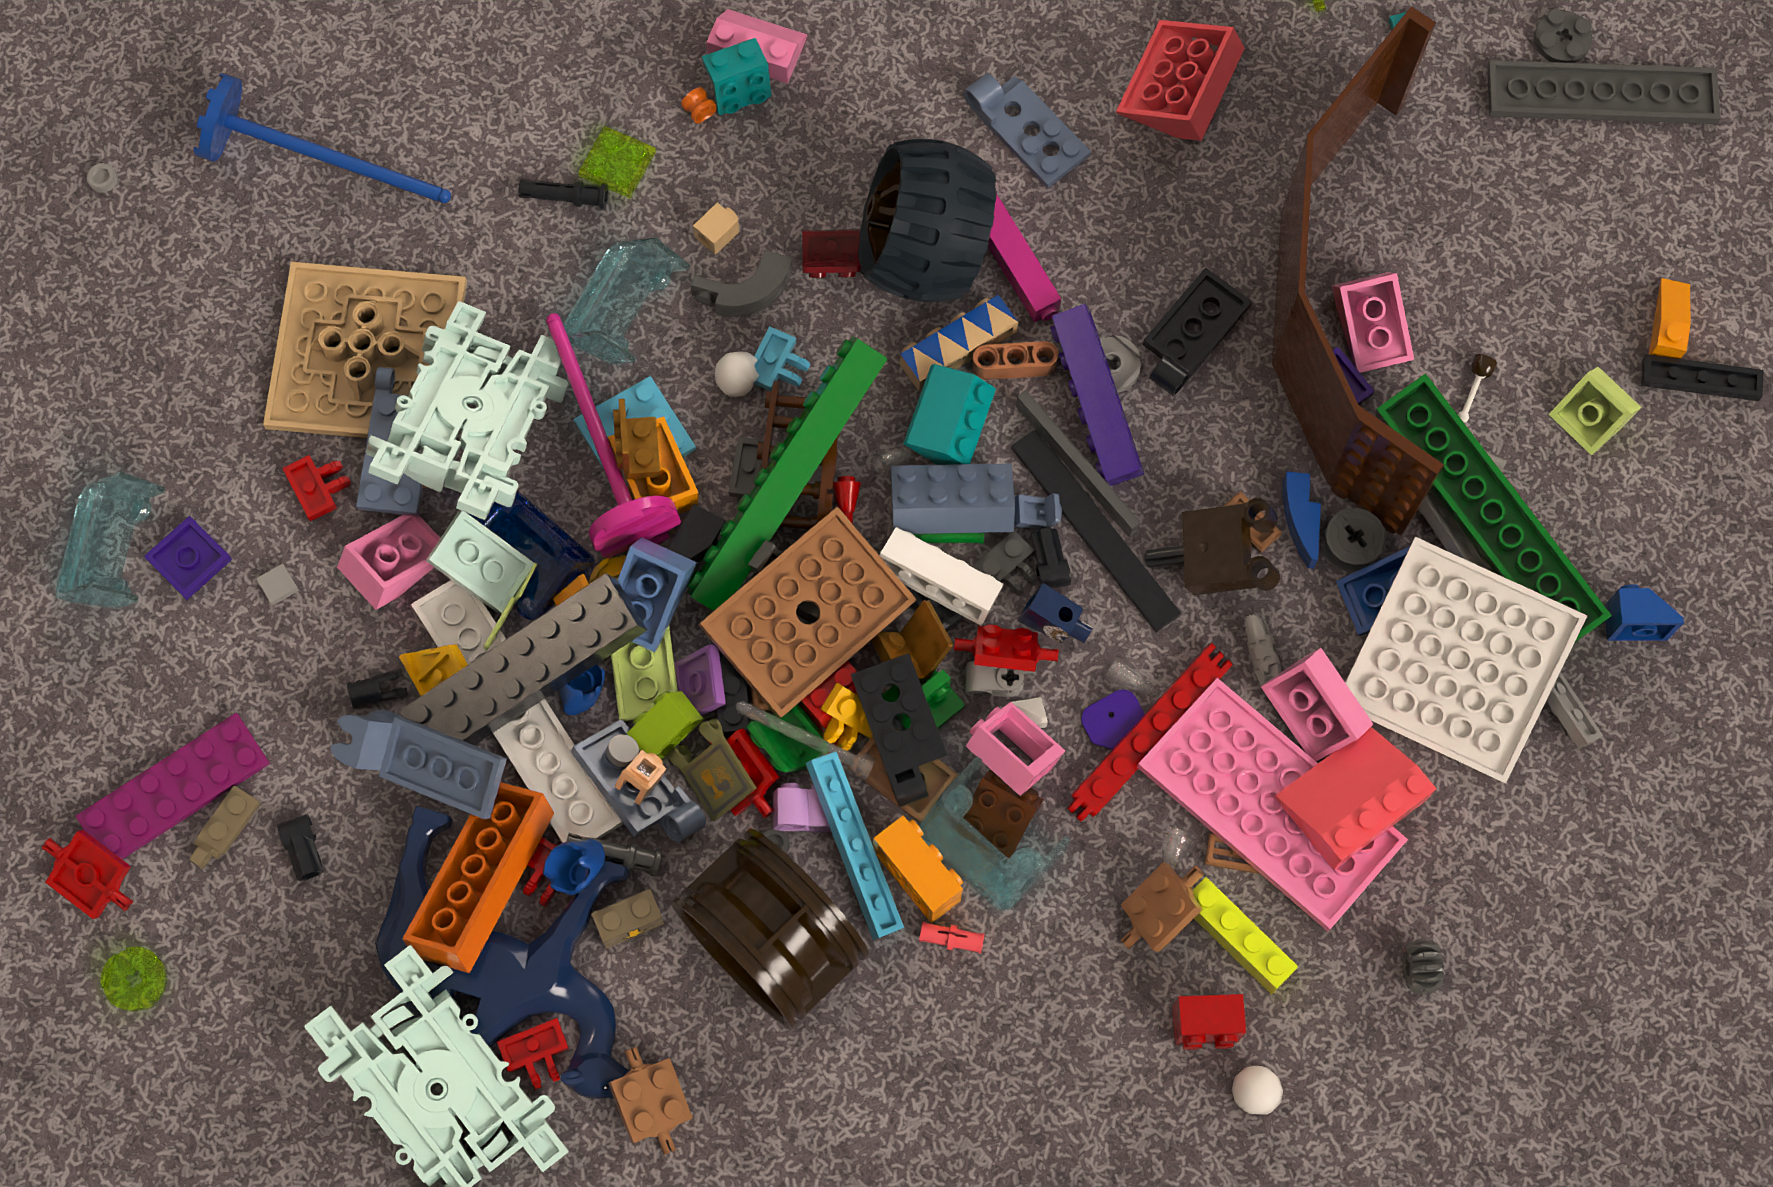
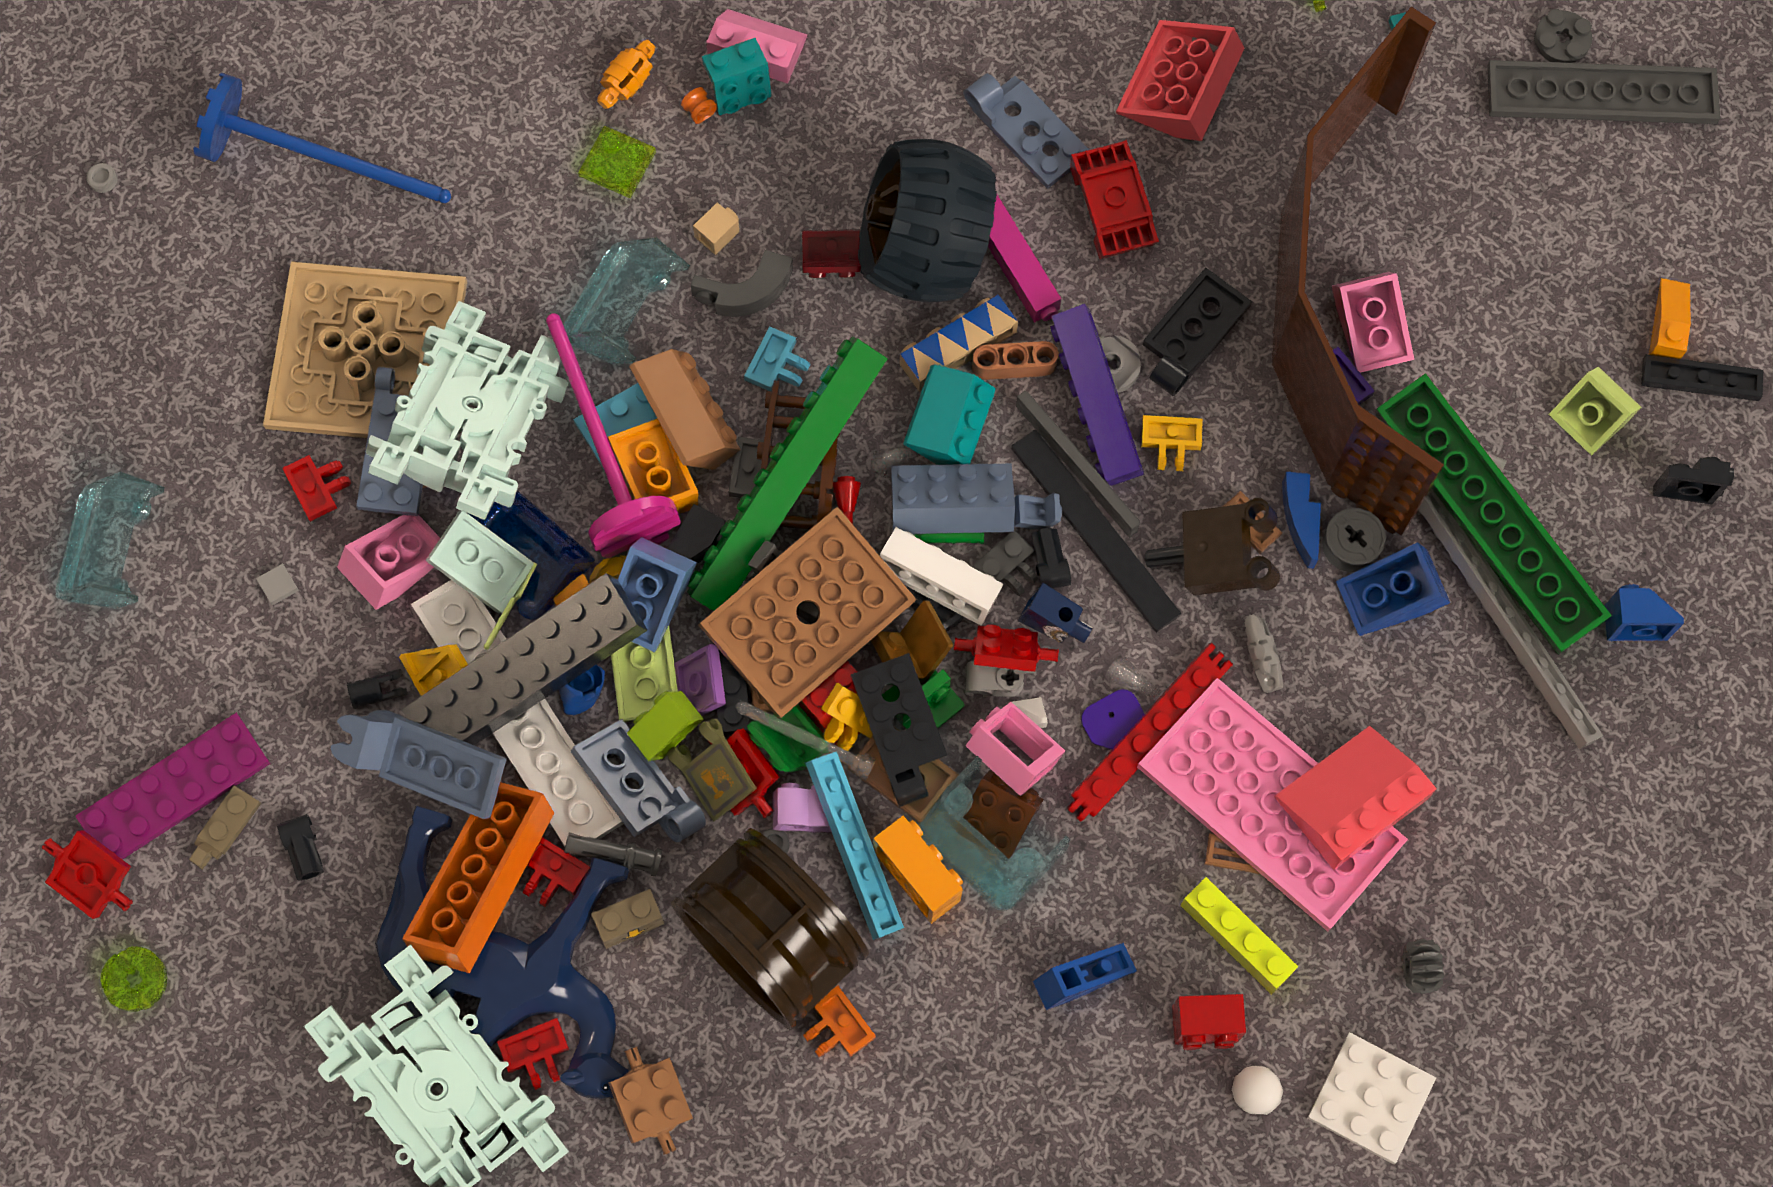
(188, 557): dark purple plate -> none
(574, 865): blue hair -> none
(577, 193): black pin -> none
(622, 750): light grey tile -> none
(626, 74): none -> light orange piece
(636, 444): pearl gold bracket -> none
(643, 773): light nougat window -> none
(686, 409): none -> medium nougat slope
(736, 373): white hair -> none
(844, 1023): none -> orange hinge
(951, 937): coral pin -> none
(1083, 975): none -> blue slope
(1114, 199): none -> red plate
(1161, 907): medium nougat plate -> none
(1171, 433): none -> yellow hinge
(1174, 846): clear cone -> none
(1317, 705): bright pink slope -> none
(1371, 1098): none -> white plate
(1462, 659): white plate -> none
(1482, 368): hinge -> none
(1696, 484): none -> black plate

